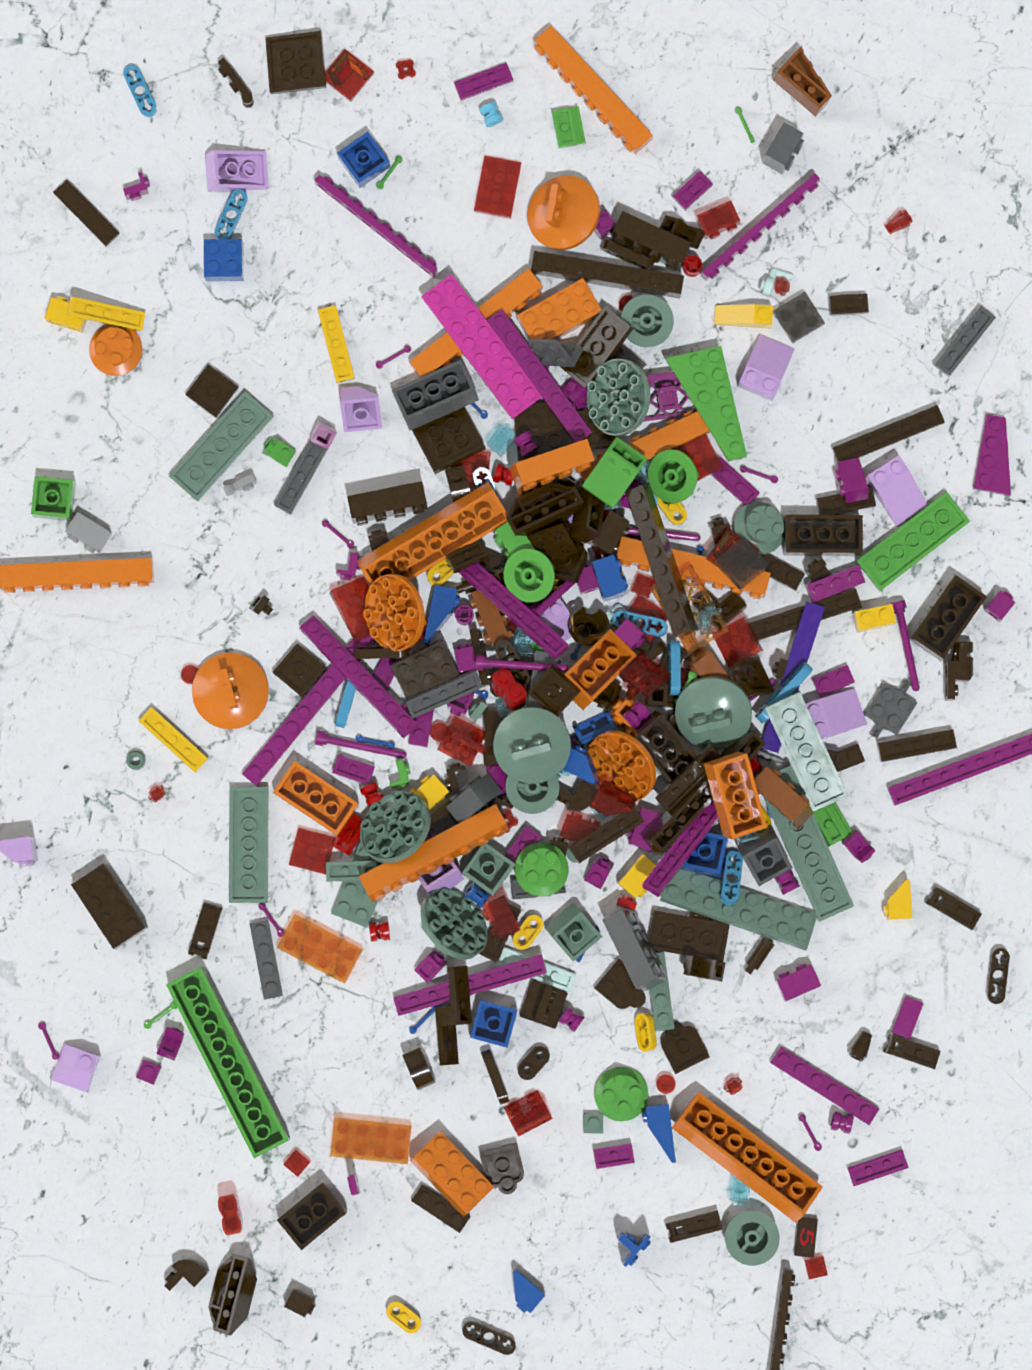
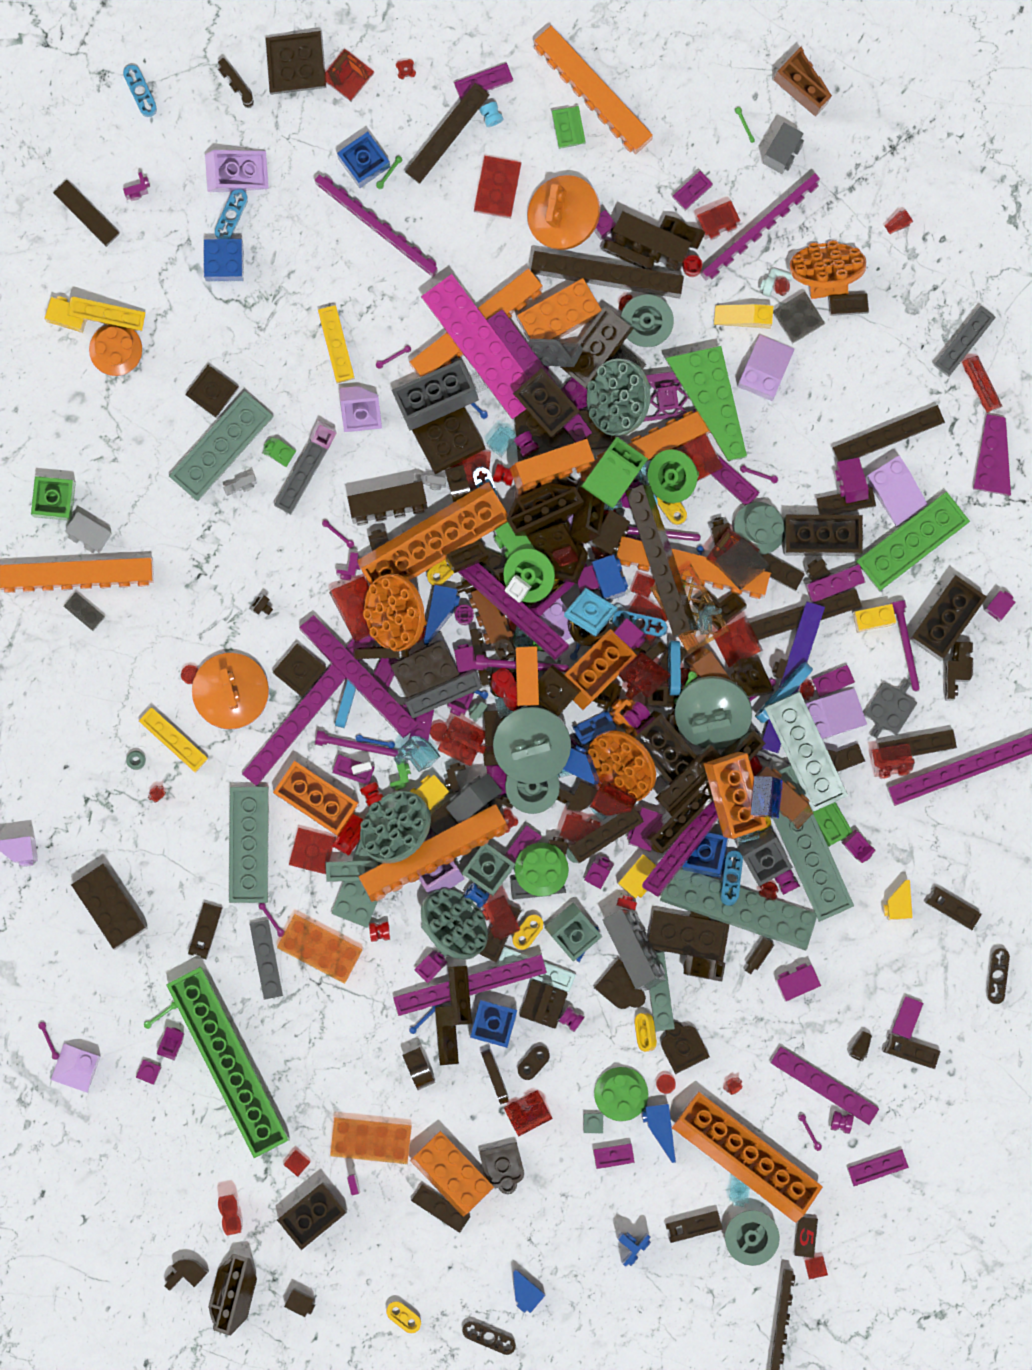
(84, 611): none -> clear smoke plate
(361, 768): none -> white tile
(419, 752): none -> clear light blue brick
(434, 482): none -> light grey plate
(447, 133): none -> dark brown plate
(517, 588): none -> white tile
(527, 676): none -> orange piece
(546, 403): none -> dark brown brick
(565, 556): none -> clear red tile
(590, 612): none -> medium azure tile
(766, 796): none -> clear blue hinge
(769, 890): none -> clear red plate
(807, 690): none -> clear red plate
(828, 268): none -> orange bracket
(892, 761): none -> clear red bracket
(982, 384): none -> clear red plate

